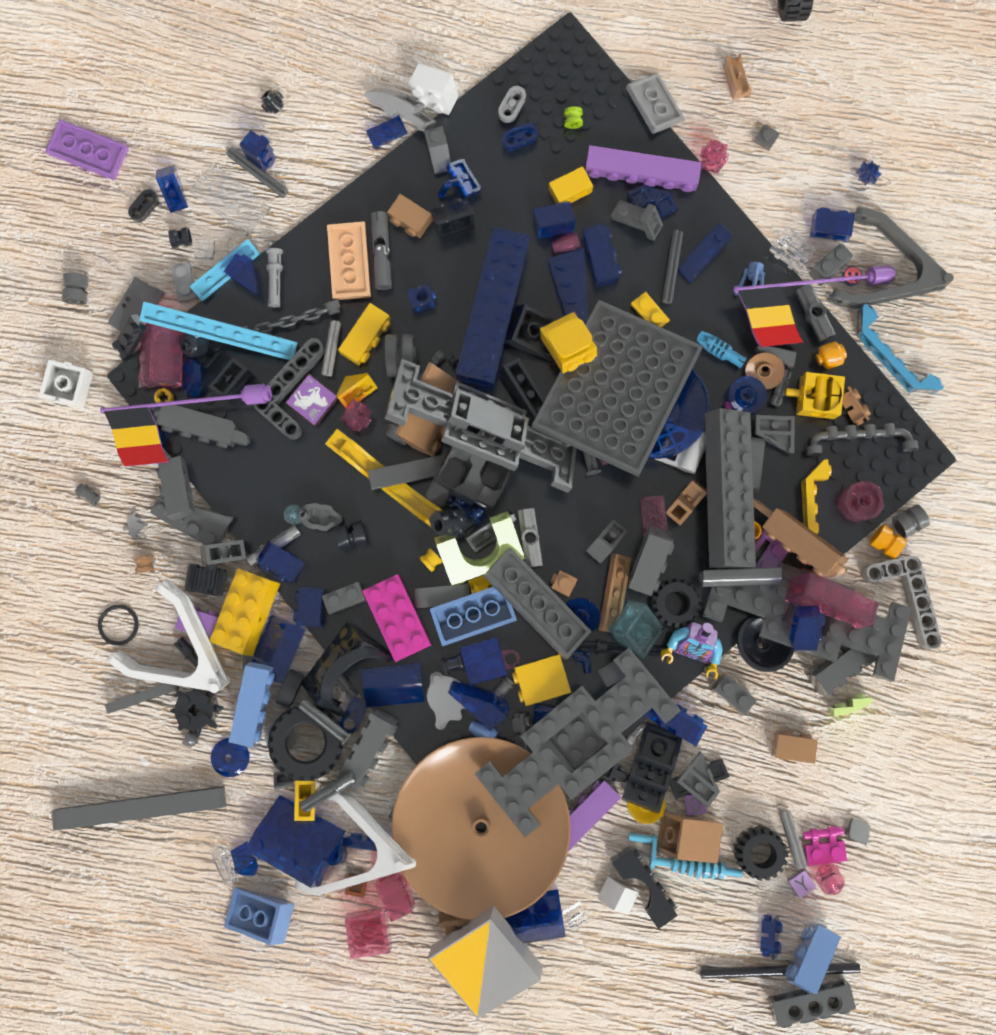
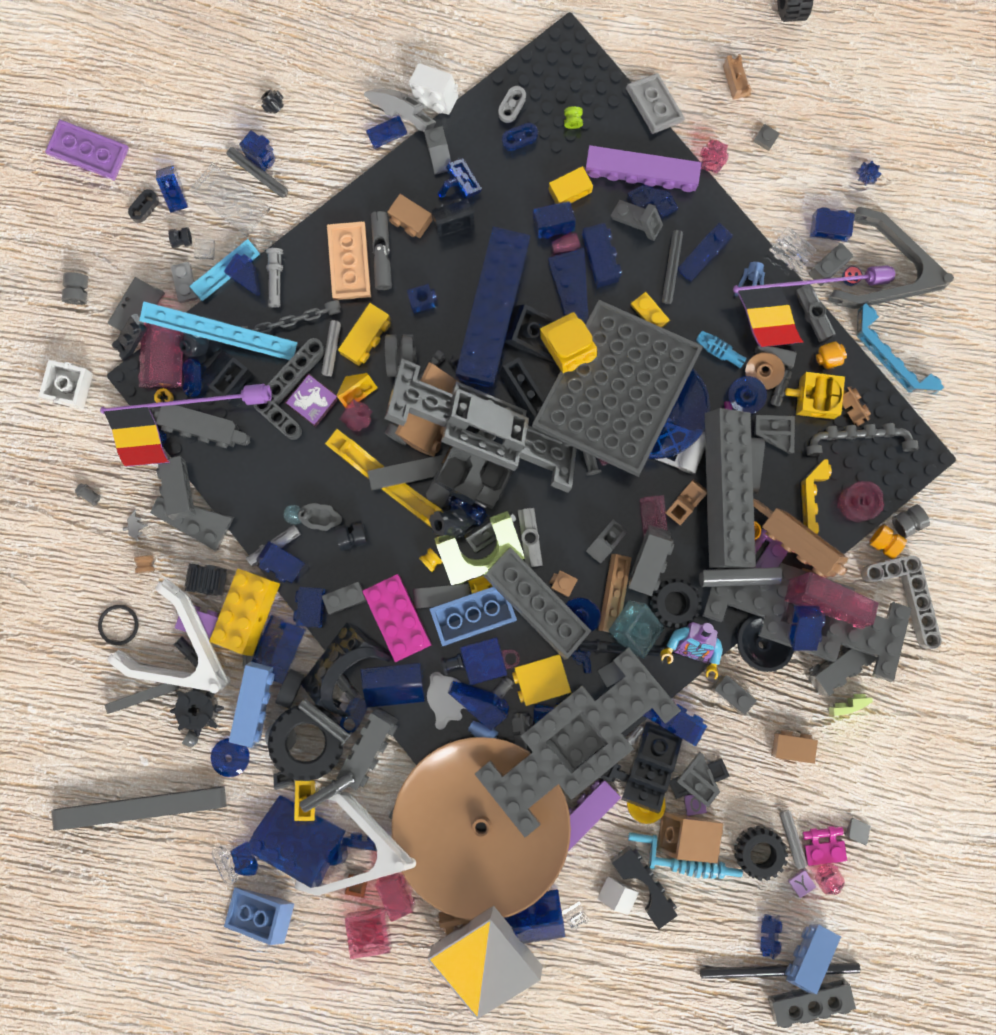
(222, 552): dark grey brick -> none

